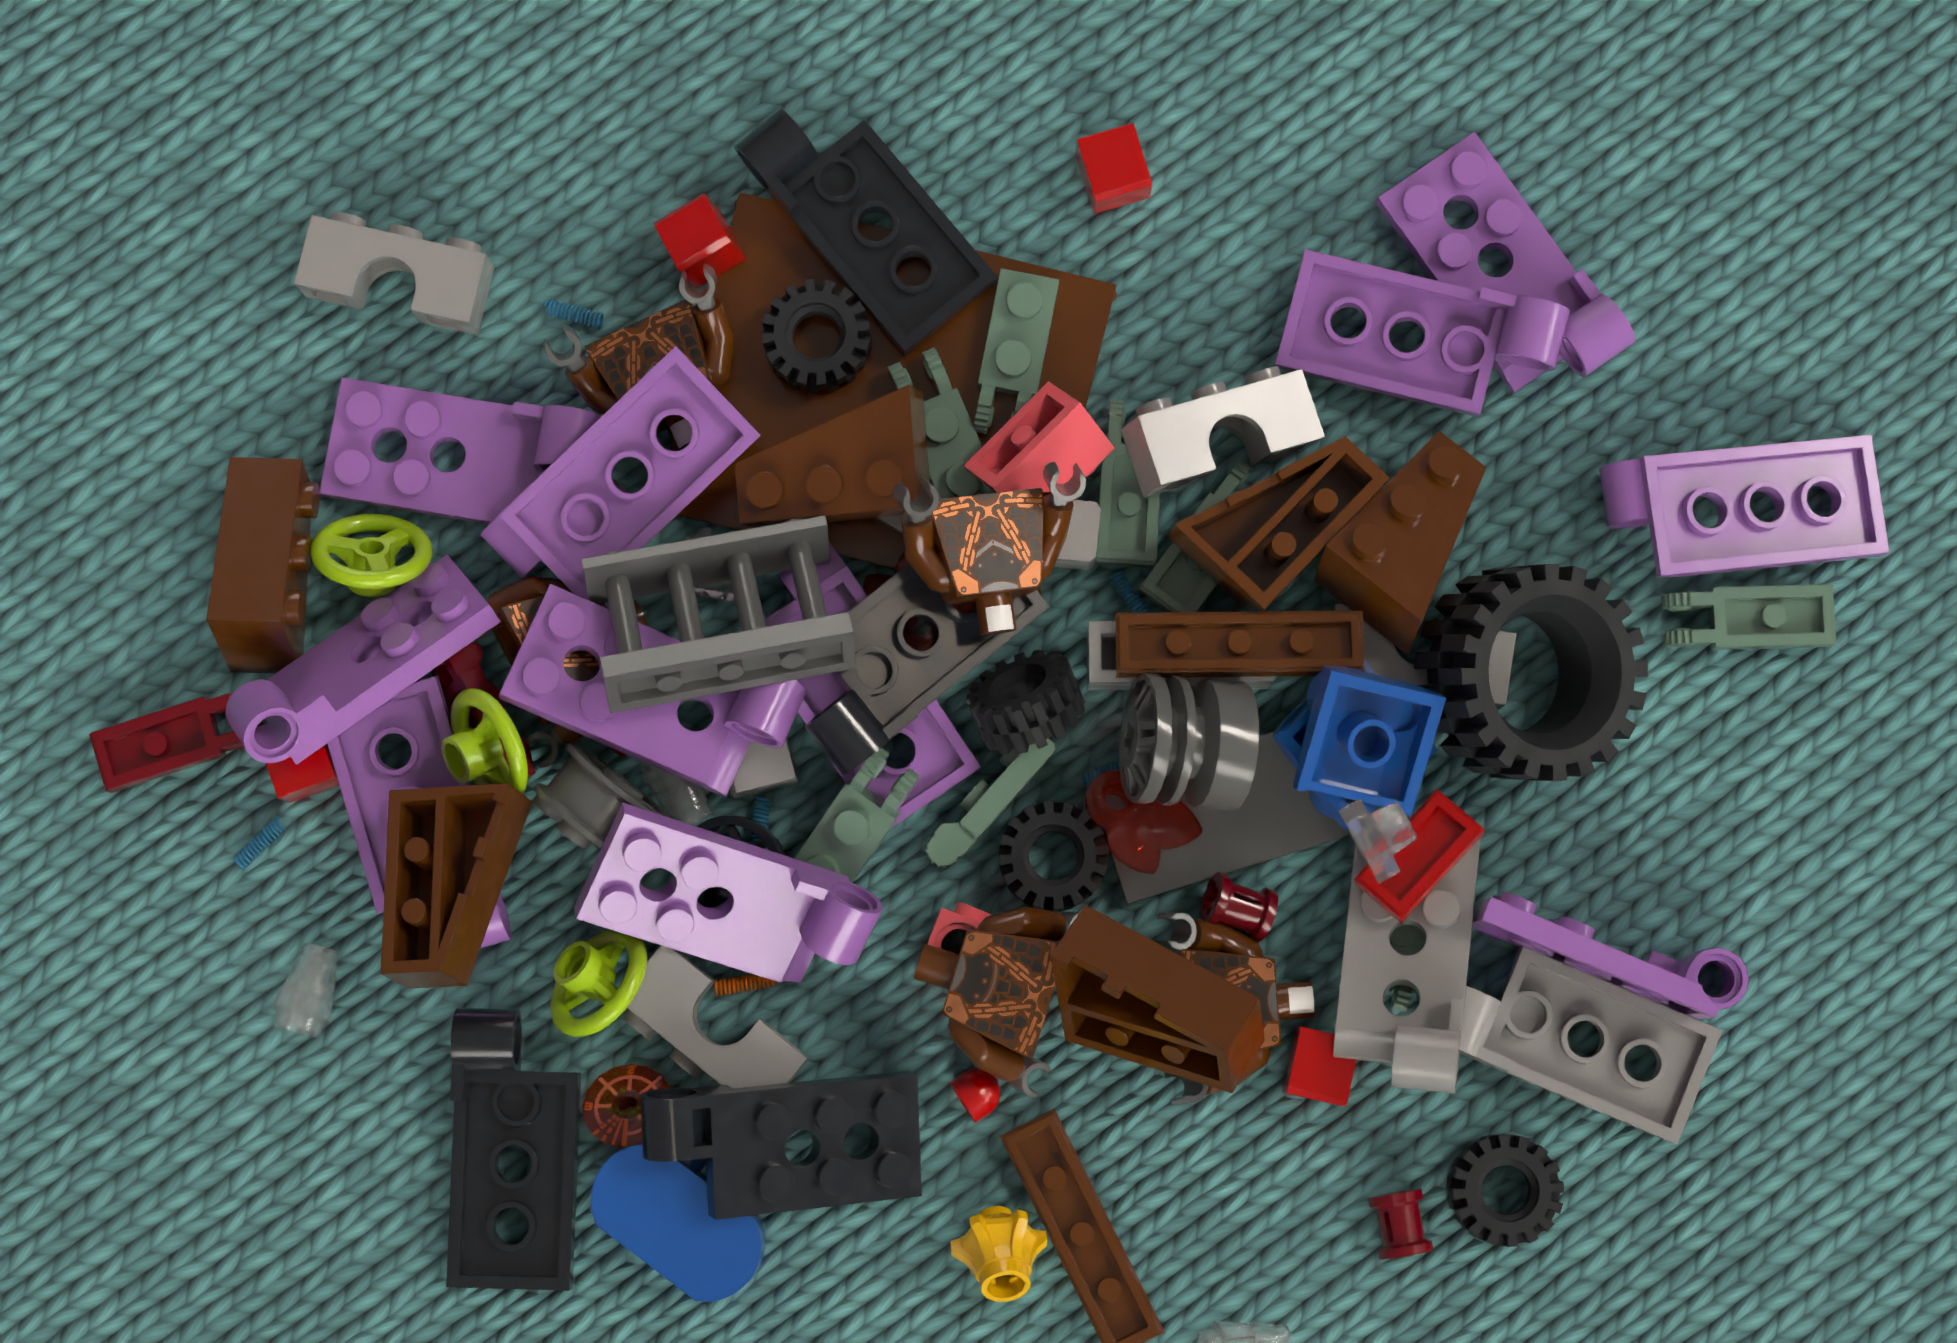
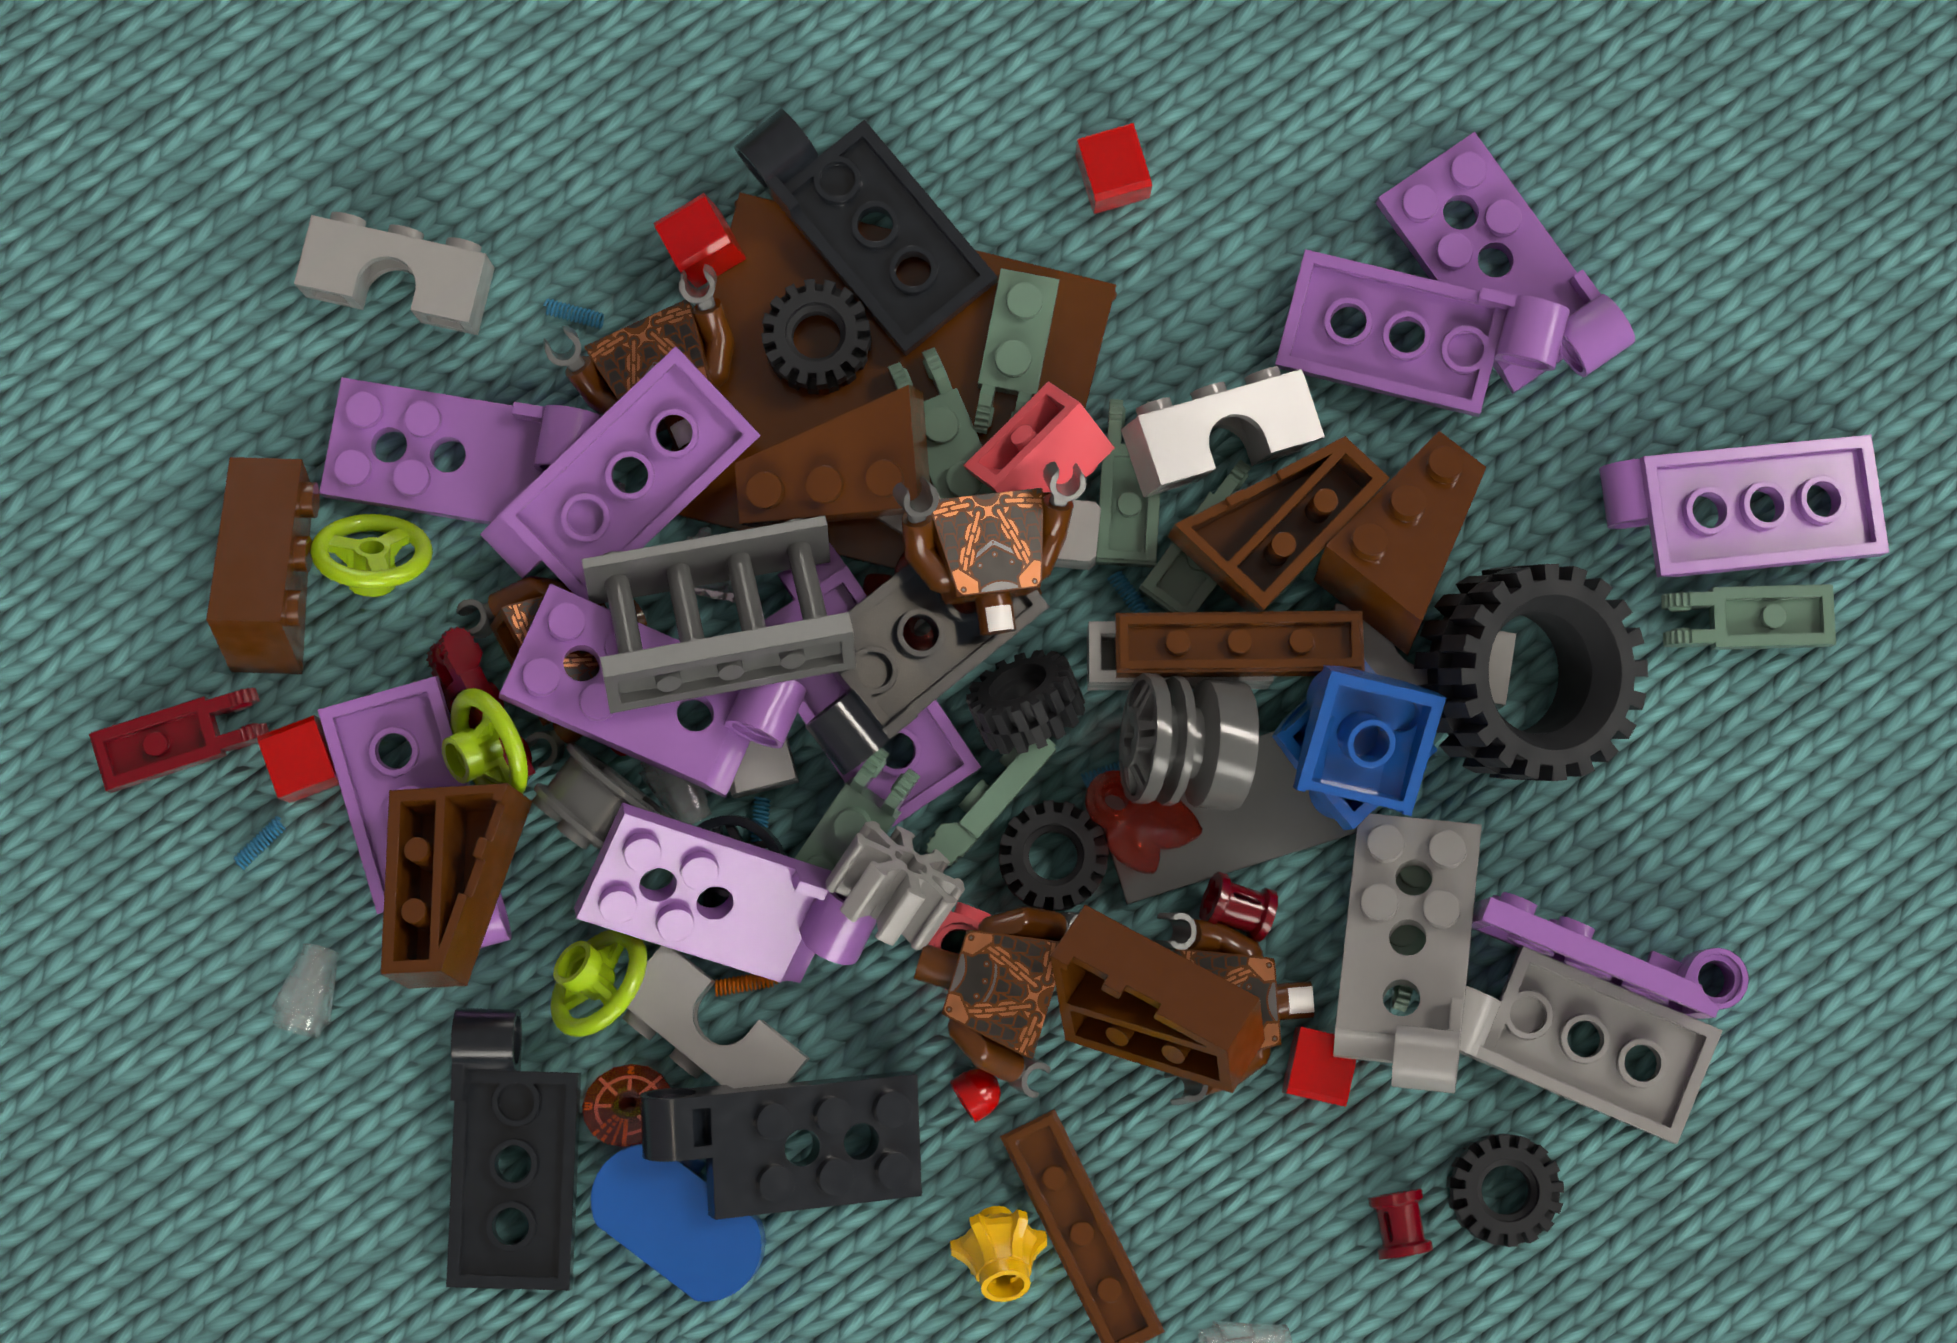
(360, 665): medium lavender hinge -> none
(894, 885): none -> light grey gear
(1379, 835): clear tile -> none
(1442, 840): red tile -> none

